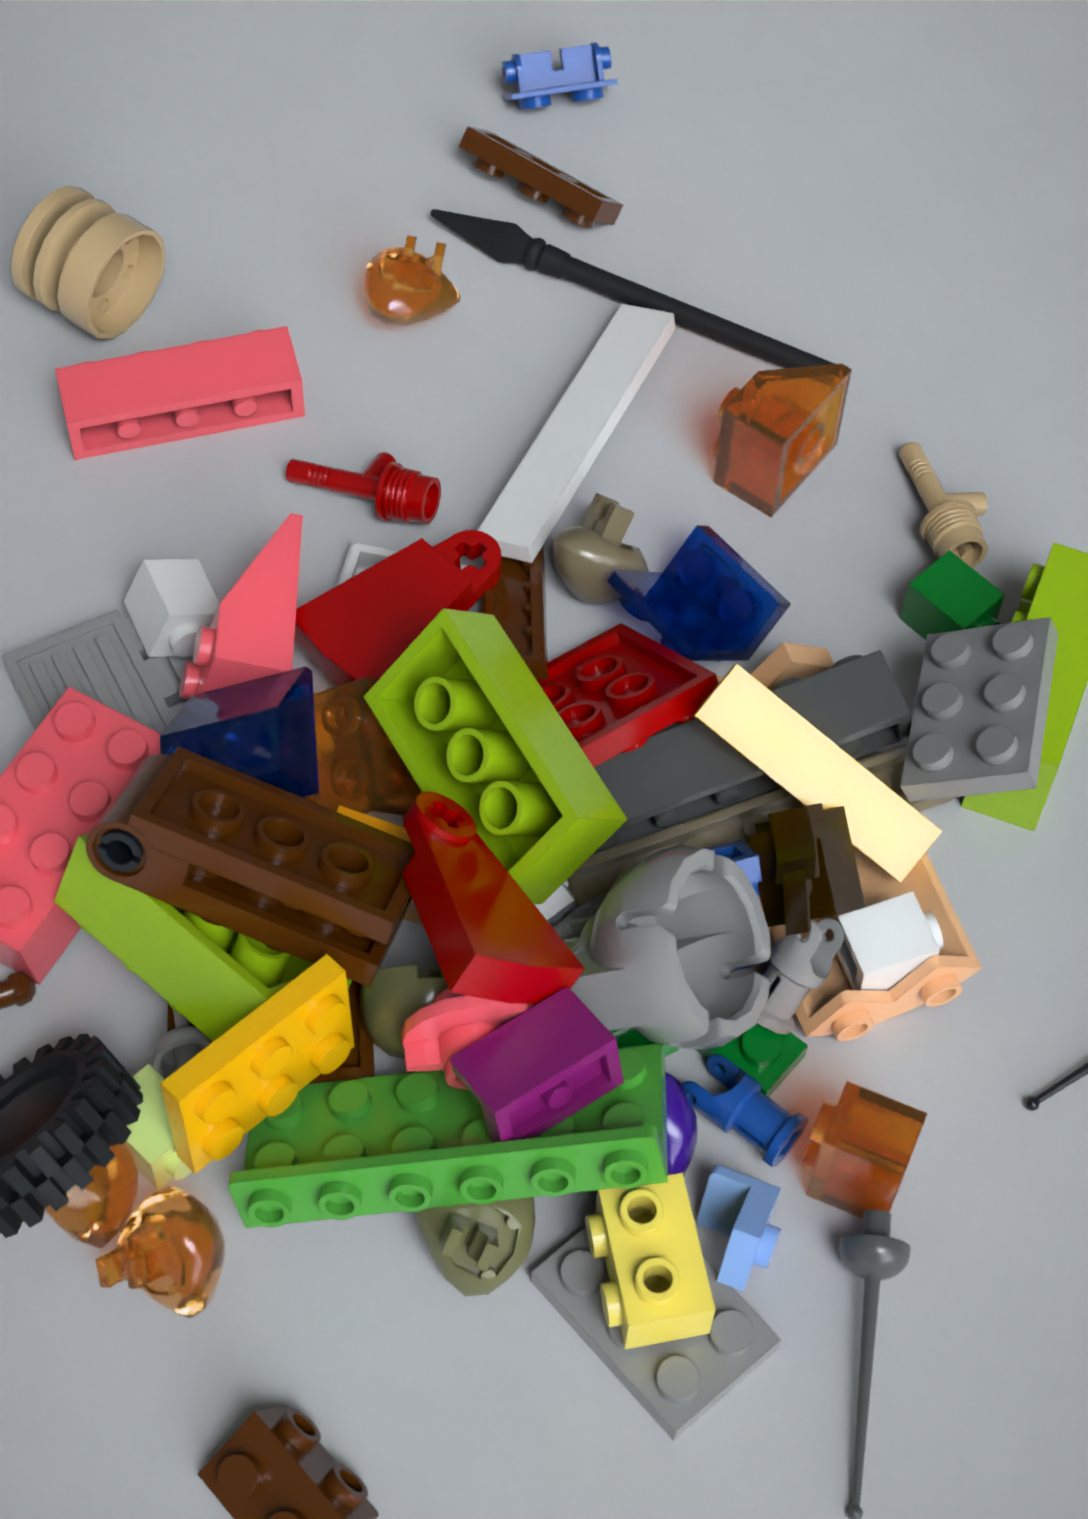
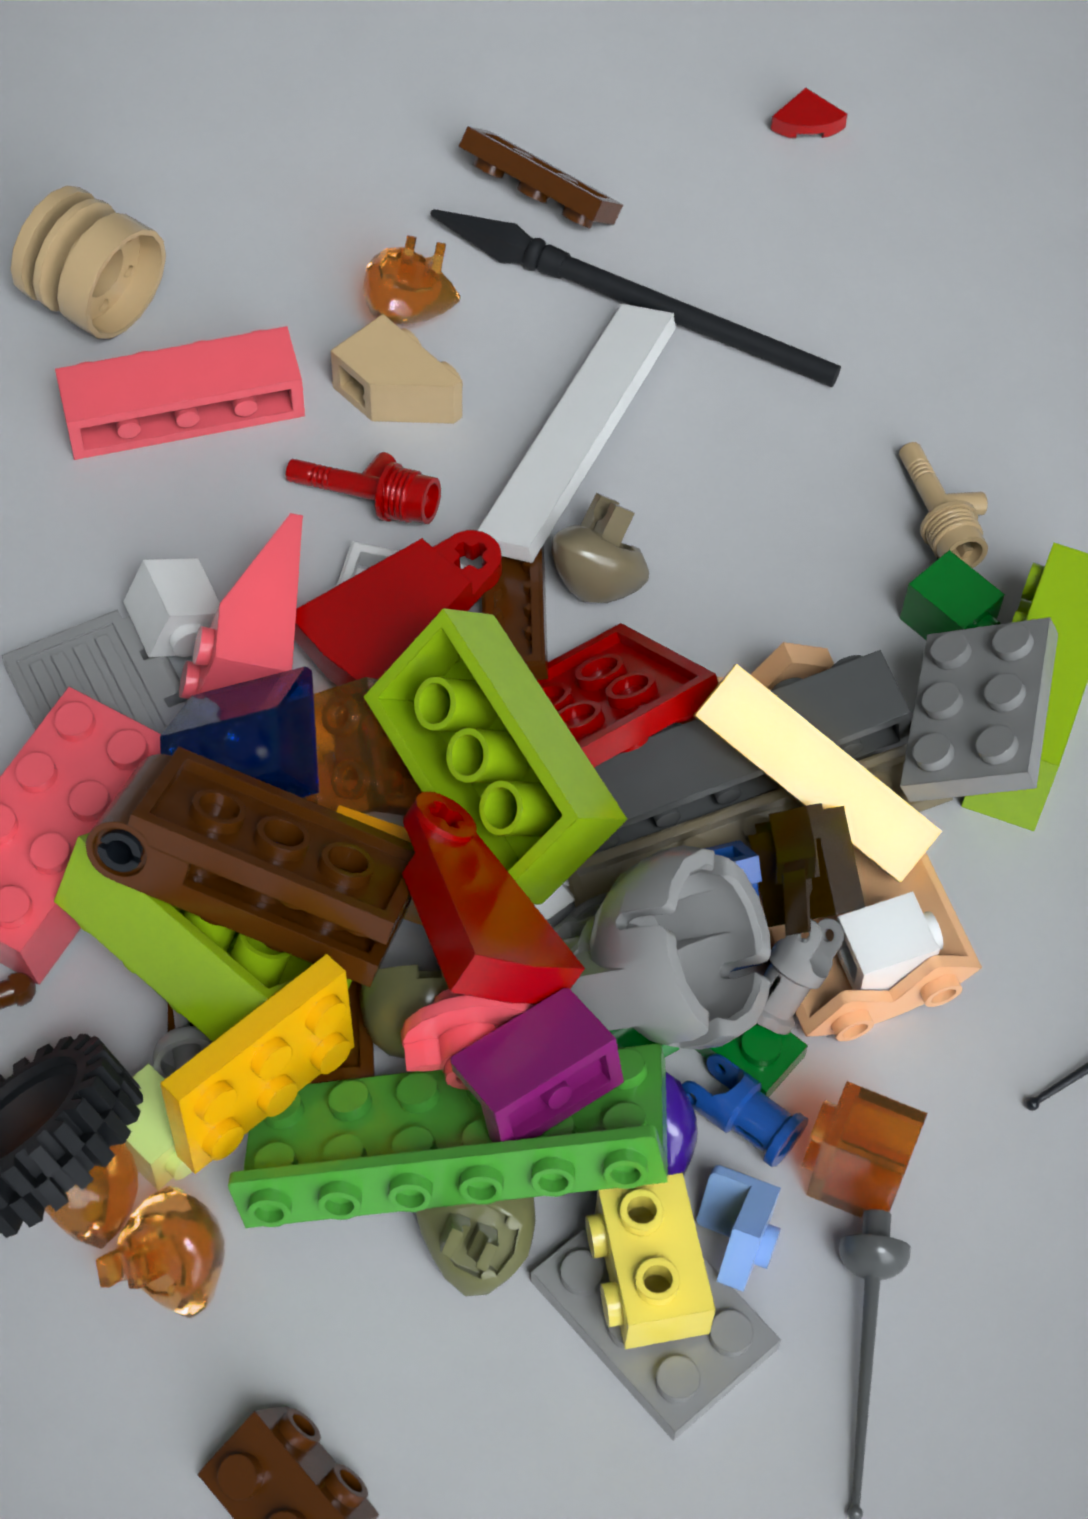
(394, 377): none -> tan slope
(536, 80): hinge -> none
(704, 601): clear blue bracket -> none
(778, 432): clear orange slope -> none
(808, 115): none -> red tile

